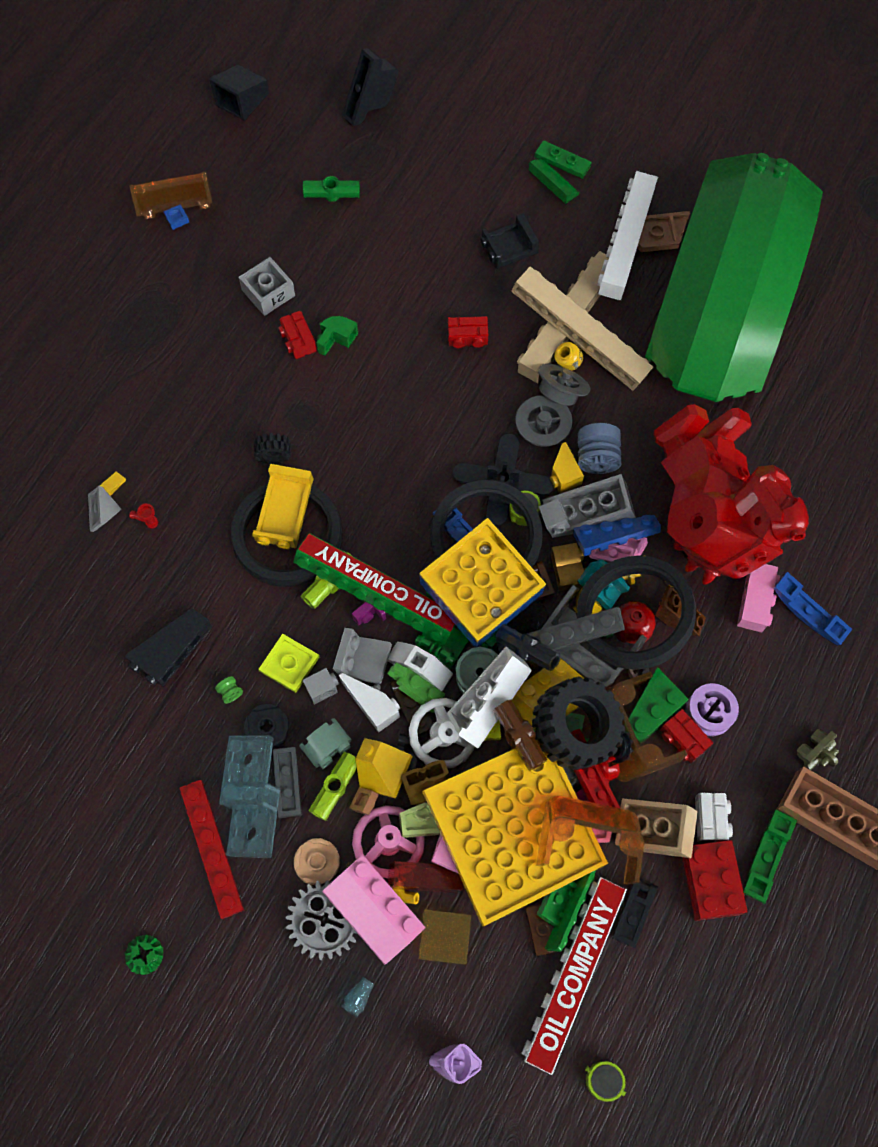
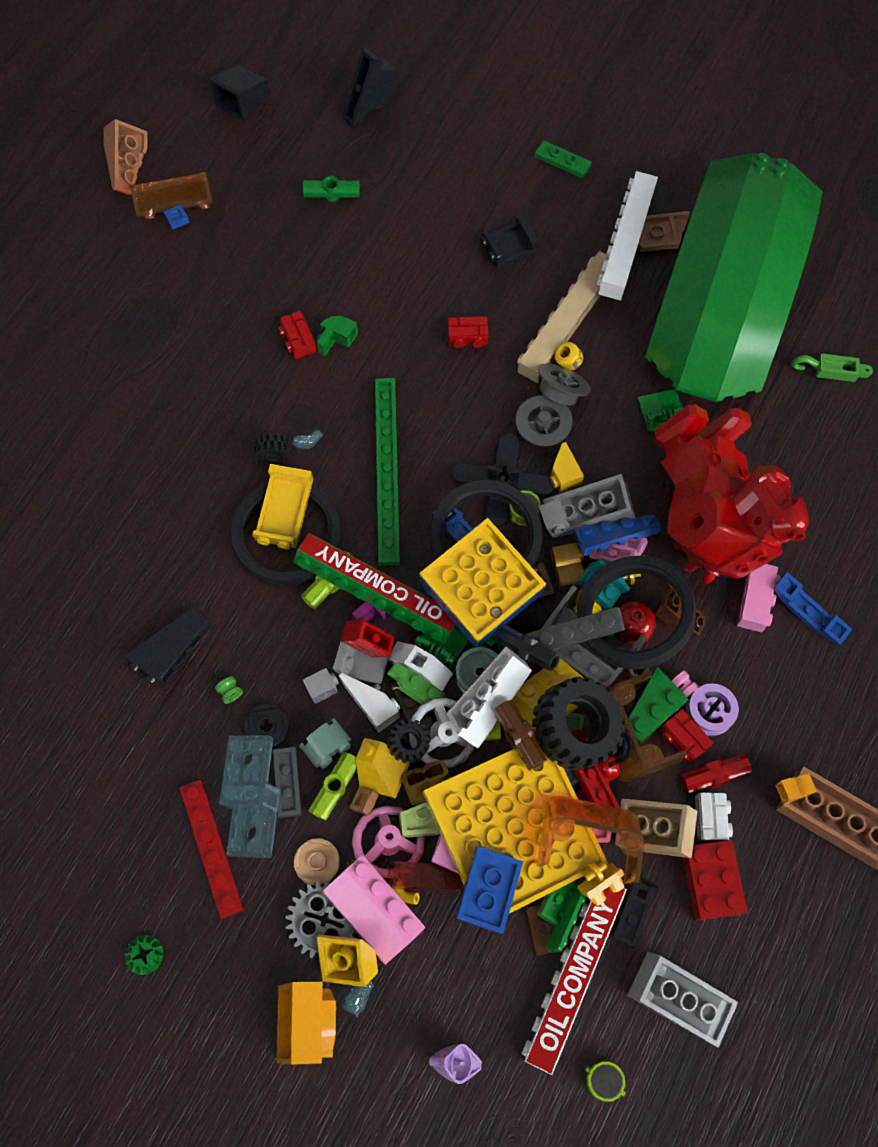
(101, 508): light grey slope -> none
(113, 483): yellow piece -> none
(124, 153): none -> nougat wedge
(145, 514): red piece -> none
(267, 286): light grey brick -> none
(289, 663): neon yellow plate -> none
(305, 1023): none -> light orange container
(307, 442): none -> clear light blue arm
(346, 960): none -> yellow slope
(367, 639): none -> red brick
(387, 472): none -> green plate
(408, 754): none -> black tyre
(445, 937): clear yellow plate -> none
(489, 890): none -> blue plate
(553, 180): green slope -> none
(581, 328): tan brick -> none
(599, 448): sand blue wheel -> none
(599, 879): none -> yellow hips
(659, 407): none -> green hinge
(682, 998): none -> light grey slope
(688, 687): none -> bright pink wheel
(716, 773): none -> red piece
(768, 856): green slope -> none
(795, 788): none -> light orange leg
(823, 753): olive hips -> none
(831, 367): none -> bright green piece

